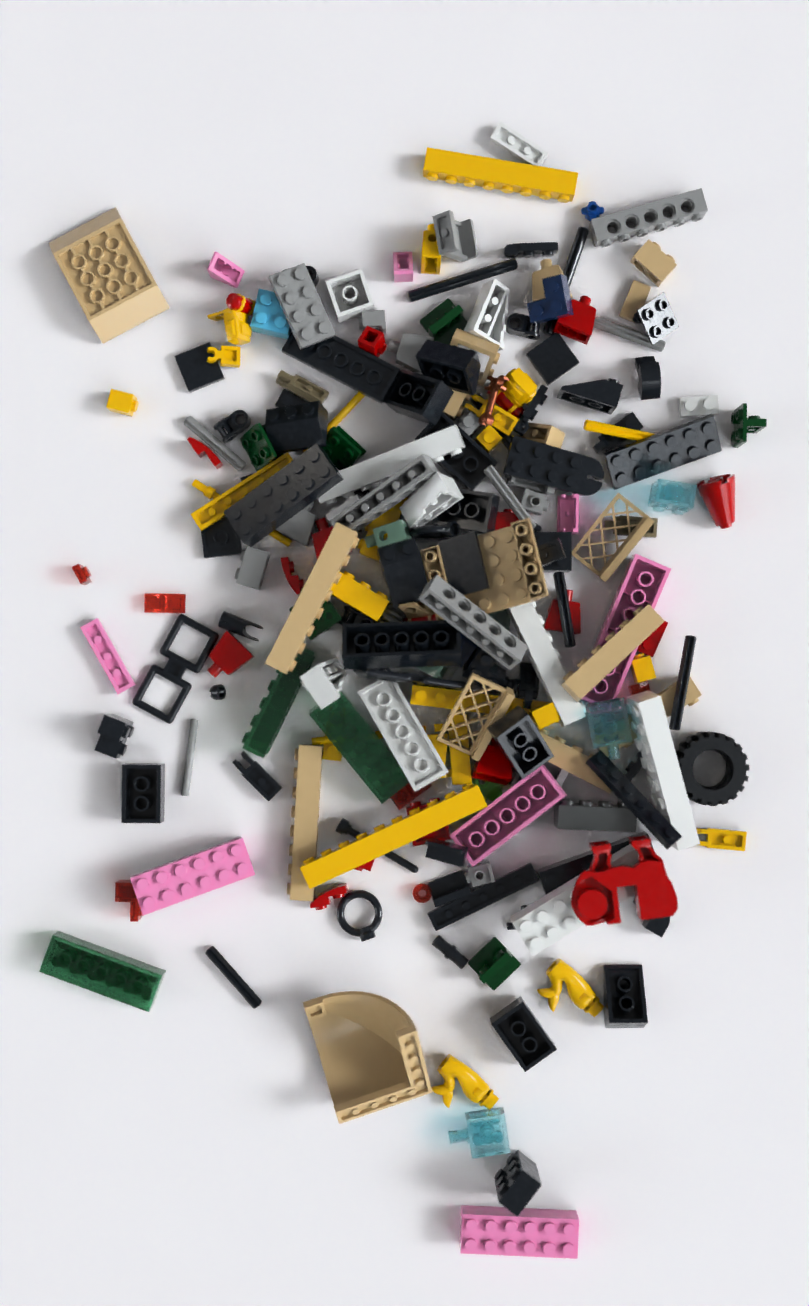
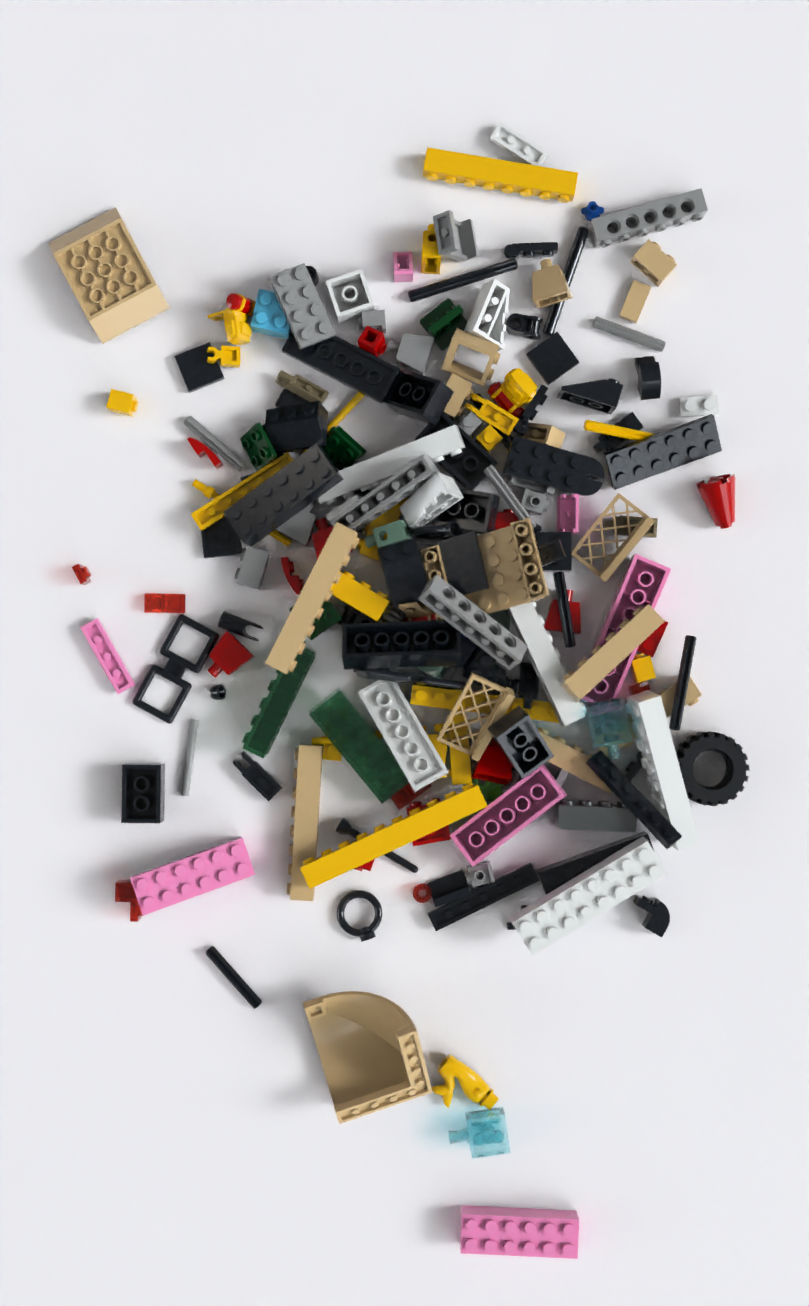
(102, 971): clear green brick -> none
(113, 735): black brick -> none
(225, 270): bright pink slope -> none
(231, 426): black piece -> none
(323, 899): red slope -> none
(324, 682): white wedge -> none
(446, 852): black panel -> none
(450, 364): black slope -> none
(450, 951): black pin -> none
(493, 963): dark green bracket -> none
(495, 385): copper bar -> none
(517, 1182): black brick -> none
(523, 1034): black brick -> none
(544, 715): yellow brick -> none
(556, 302): dark blue brick -> none
(578, 989): yellow piece -> none
(580, 325): red torso -> none
(596, 892): red animal -> none
(624, 996): black slope -> none
(656, 318): hinge -> none
(672, 496): clear light blue brick -> none
(723, 839): yellow hinge -> none
(743, 425): dark green bracket -> none

